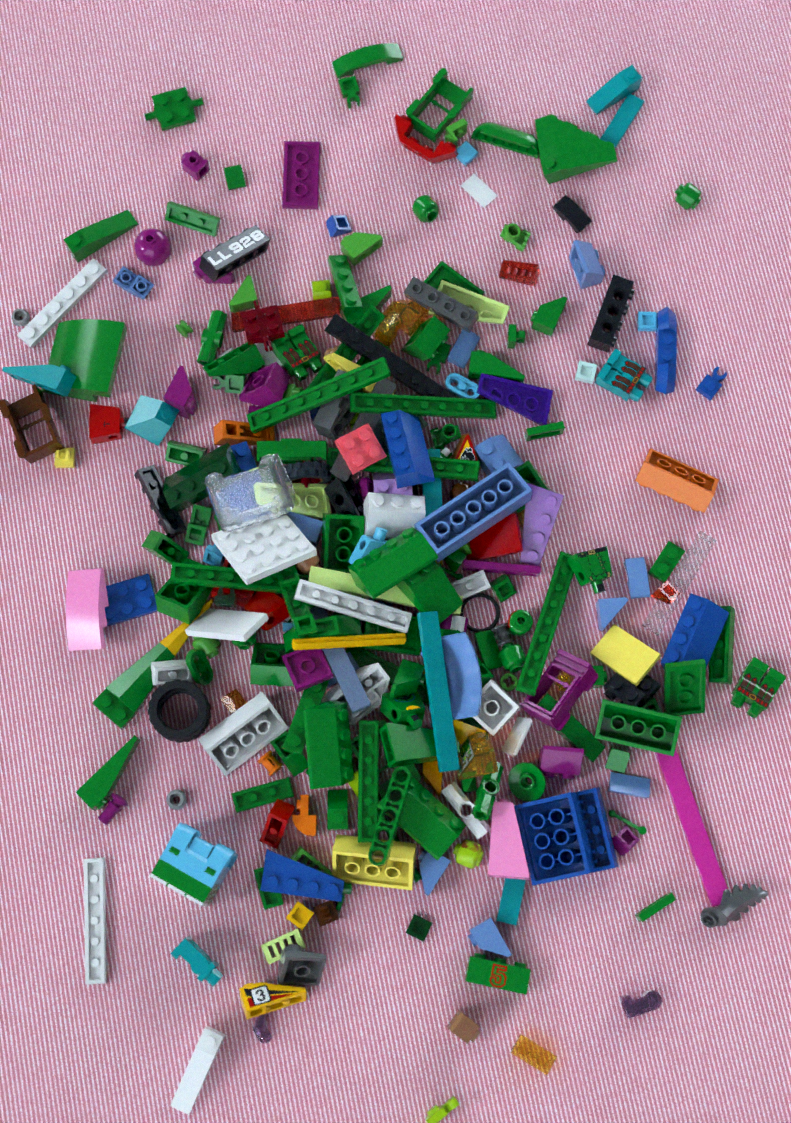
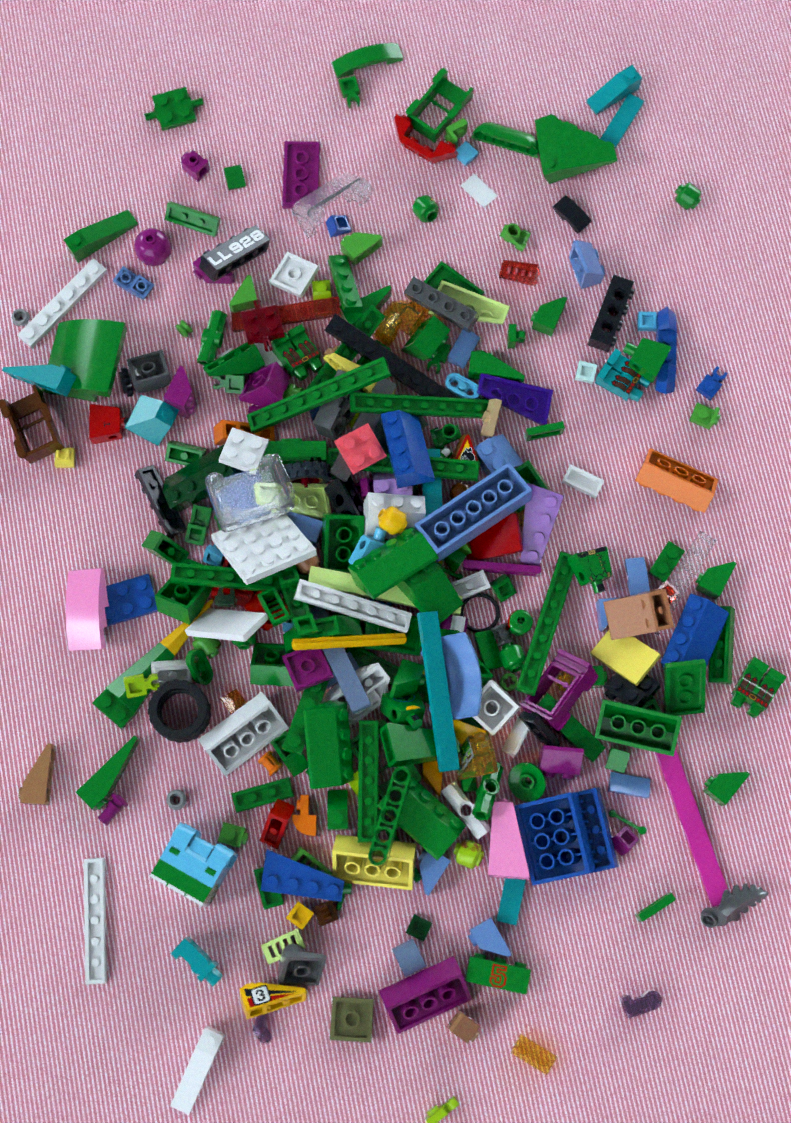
(38, 783): none -> medium nougat slope
(126, 382): none -> black gear
(137, 685): none -> lime plate
(149, 371): none -> dark grey slope
(233, 835): none -> bright green bracket
(243, 450): none -> white plate
(269, 595): none -> green slope
(294, 275): none -> white plate
(309, 209): none -> clear windscreen
(351, 1019): none -> olive plate
(392, 520): none -> yellow head
(409, 957): none -> sand blue piece
(425, 995): none -> magenta slope
(490, 417): none -> tan plate
(539, 728): none -> black hinge
(583, 481): none -> white tile
(638, 614): none -> nougat slope
(647, 357): none -> green torso
(705, 416): none -> bright green bracket
(714, 579): none -> green slope
(724, 786): none -> green slope

